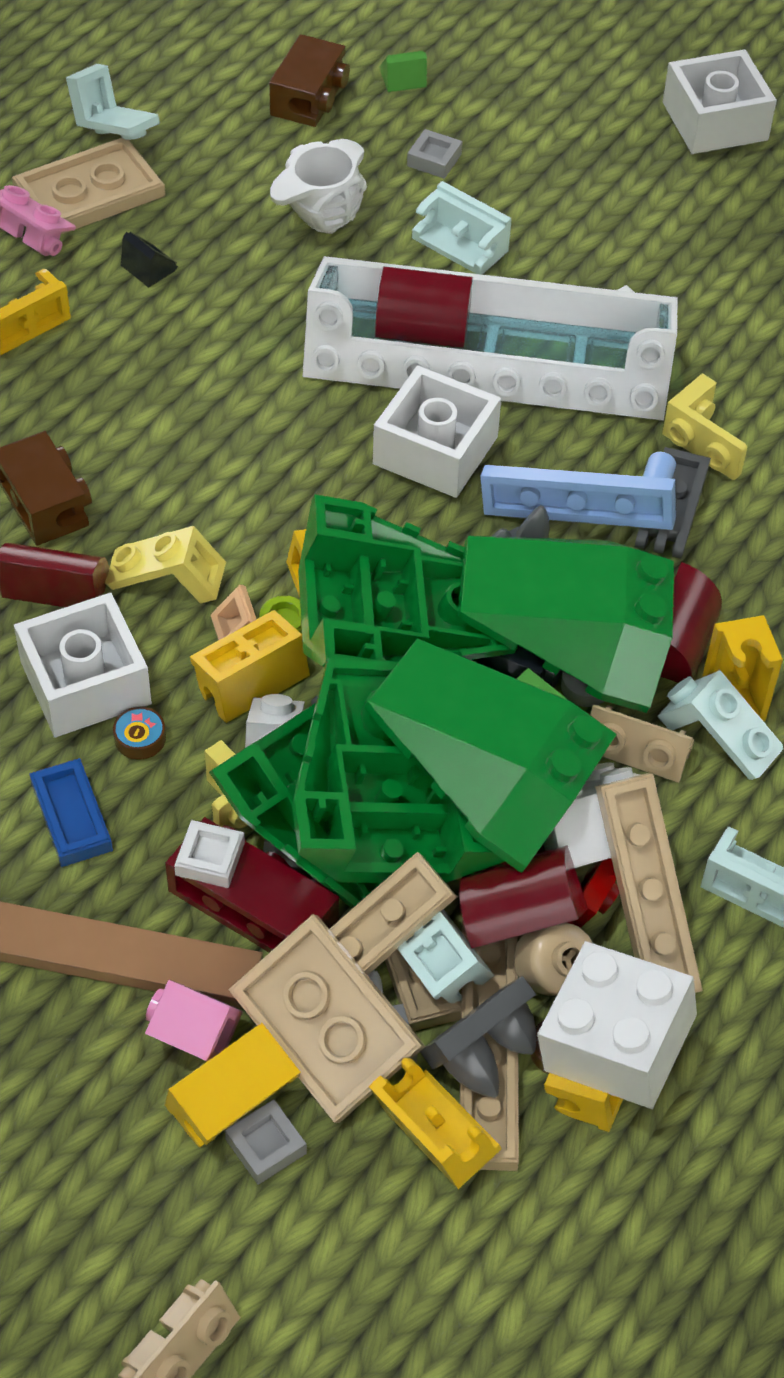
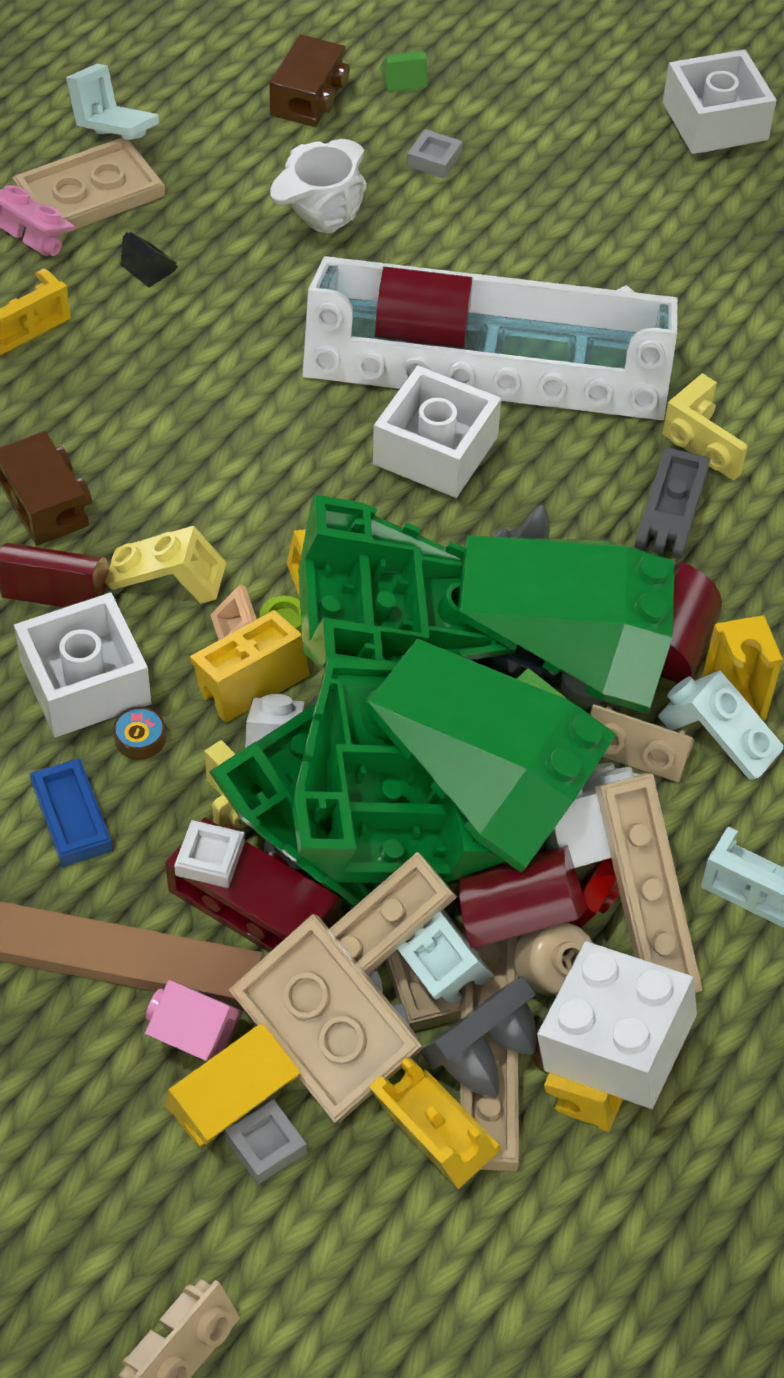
(462, 228): light aqua hinge -> none
(585, 496): light blue piece -> none

